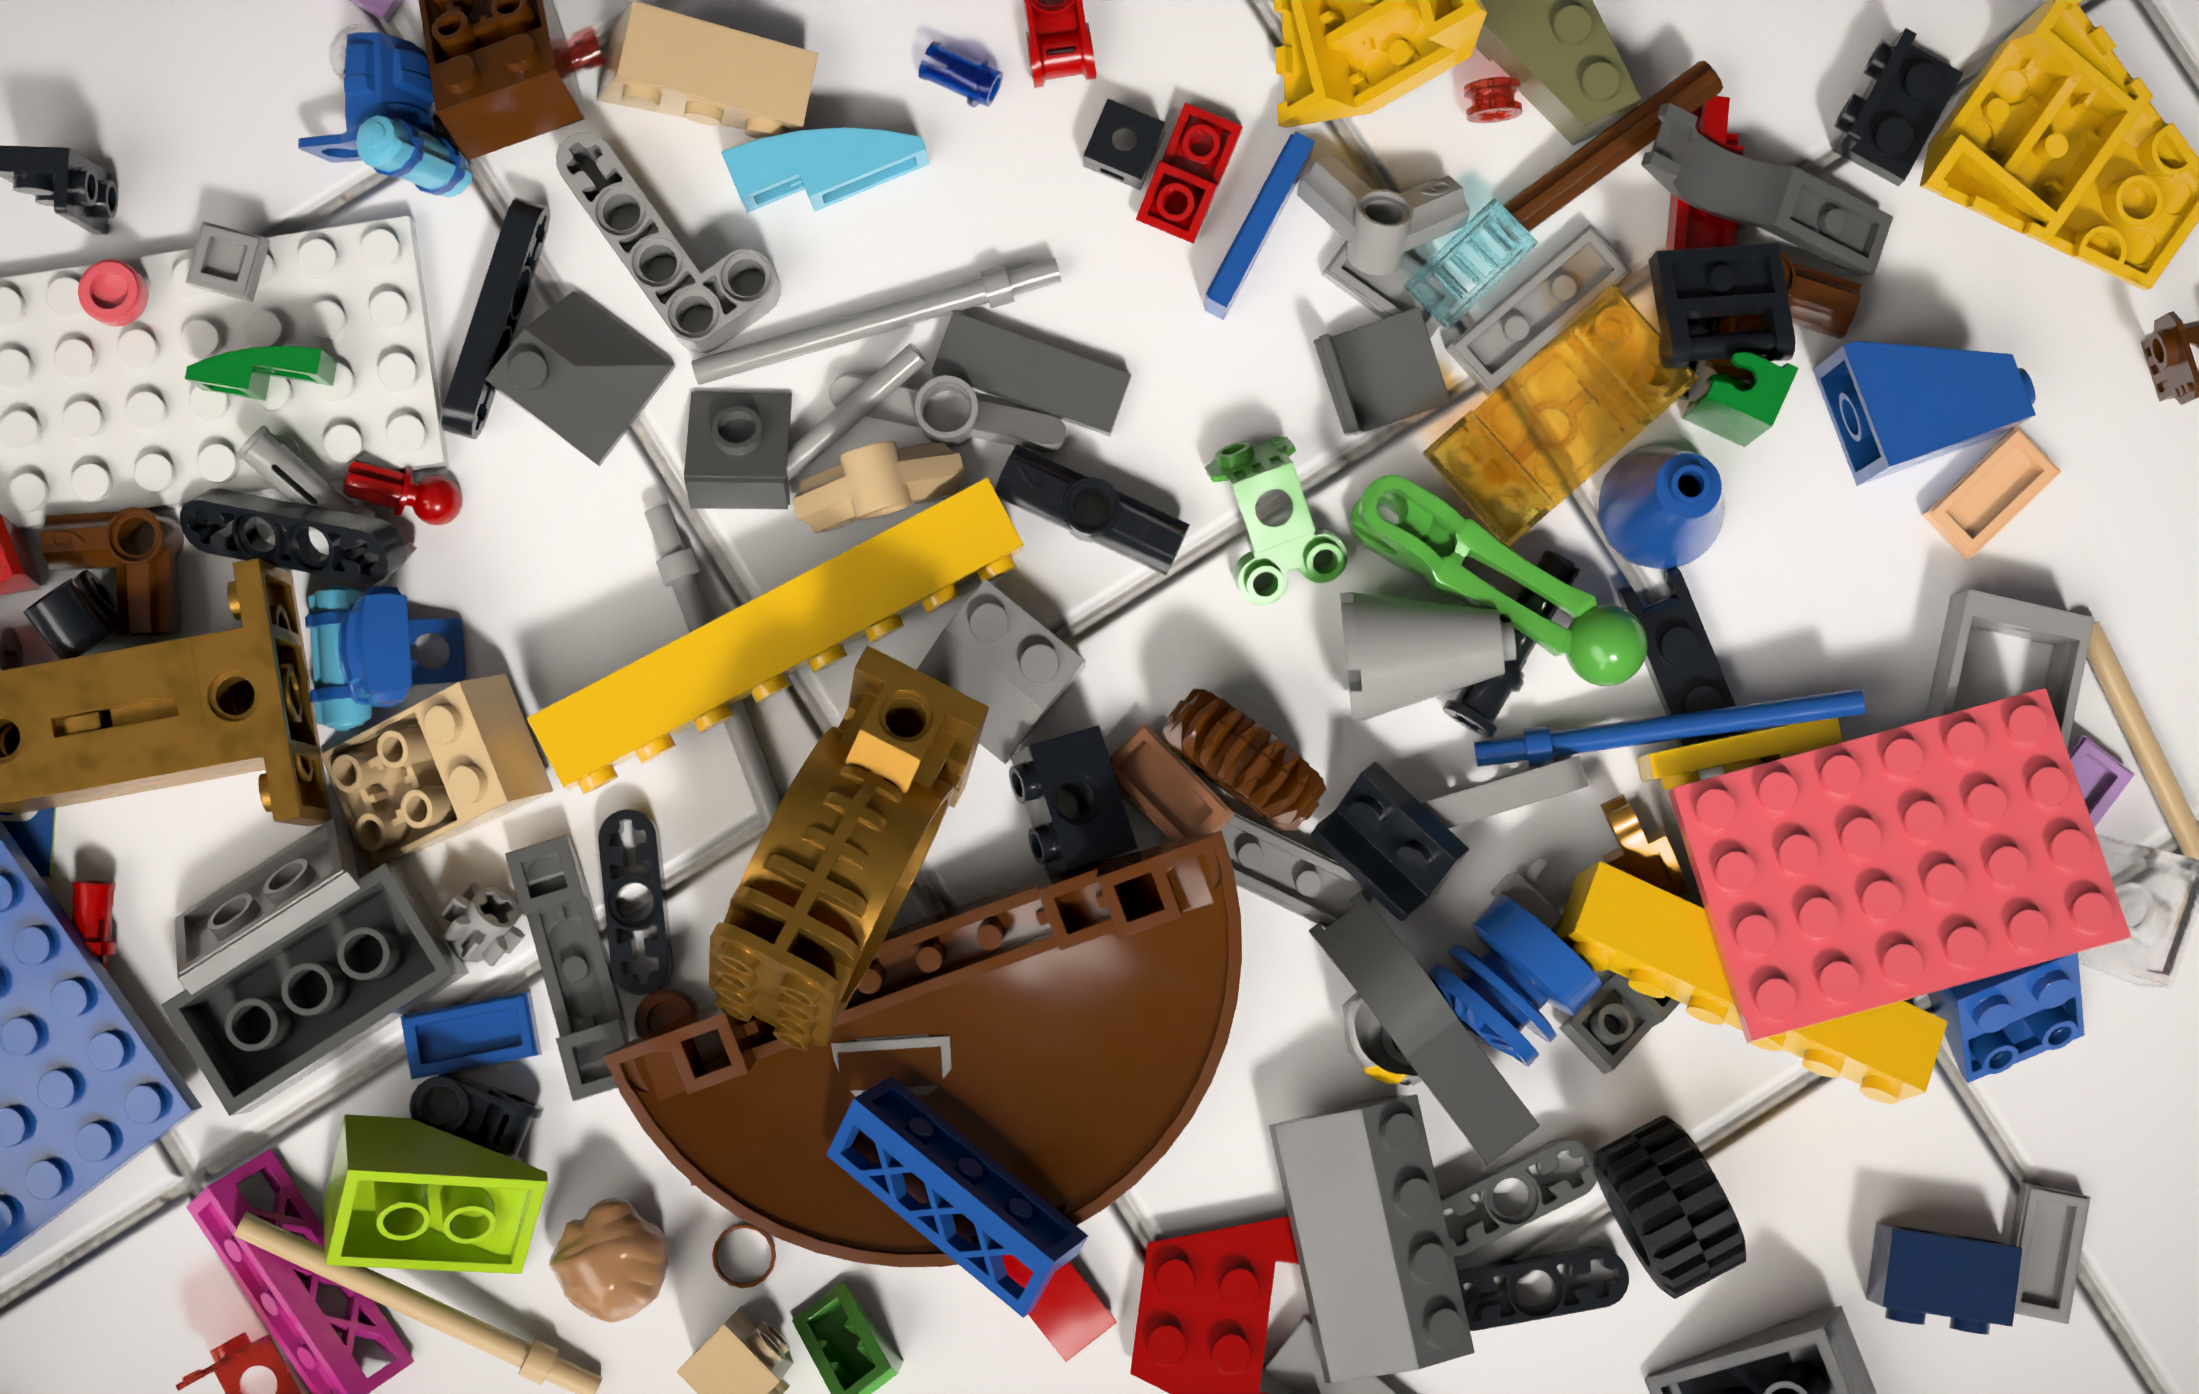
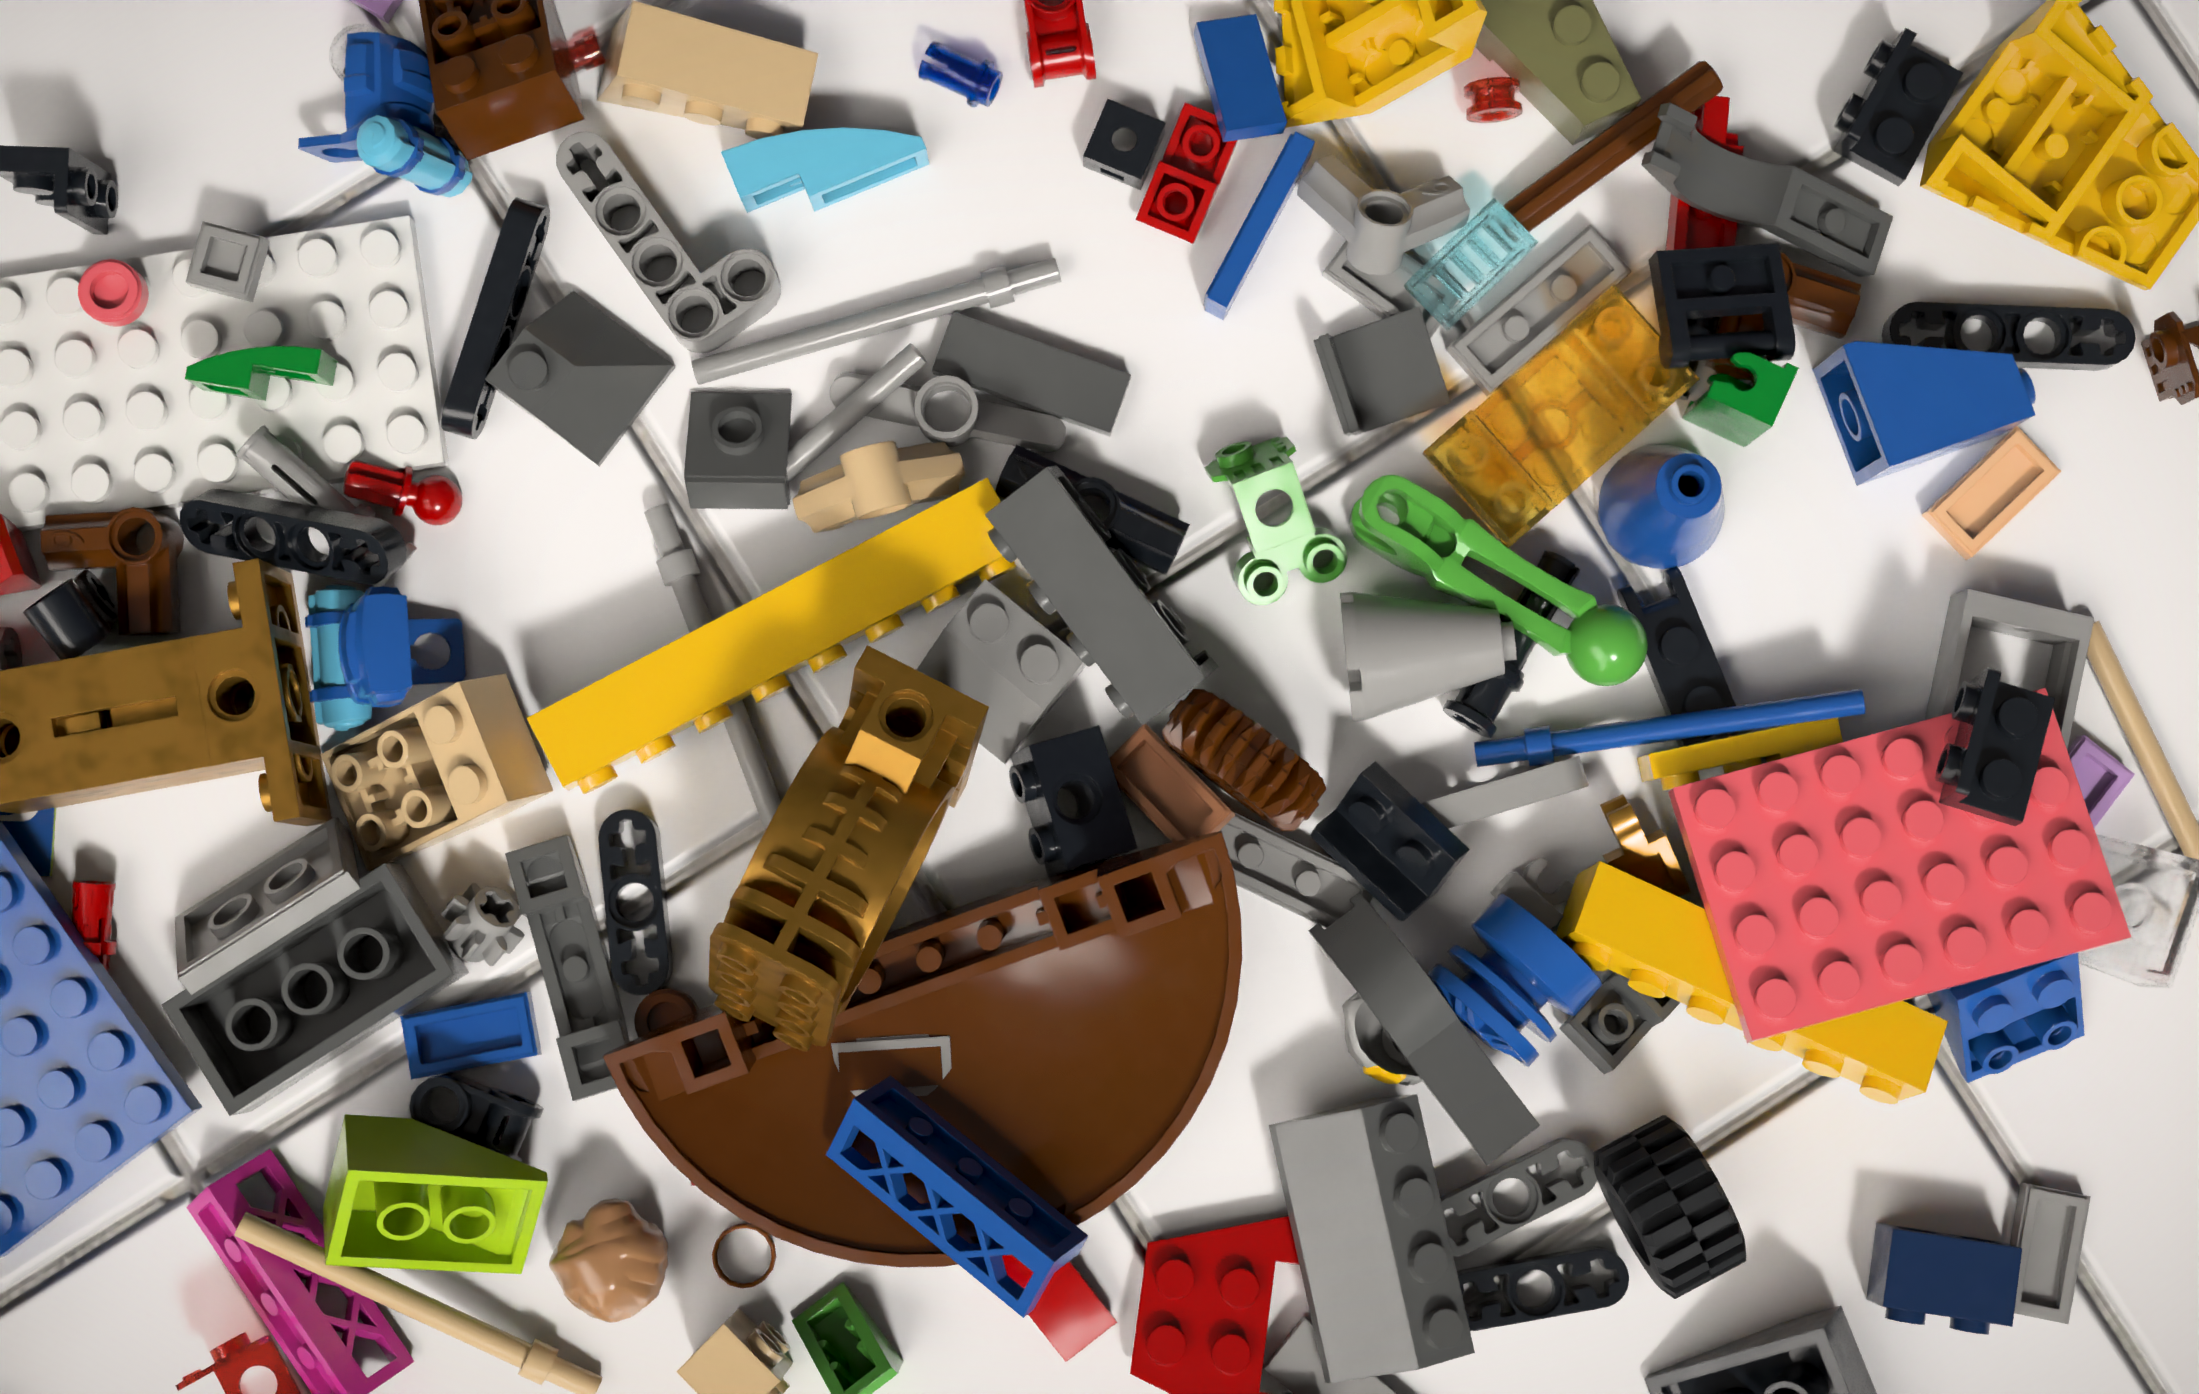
(1097, 595): none -> dark grey wedge
(1239, 78): none -> blue tile
(1994, 749): none -> black bracket
(2008, 327): none -> black beam

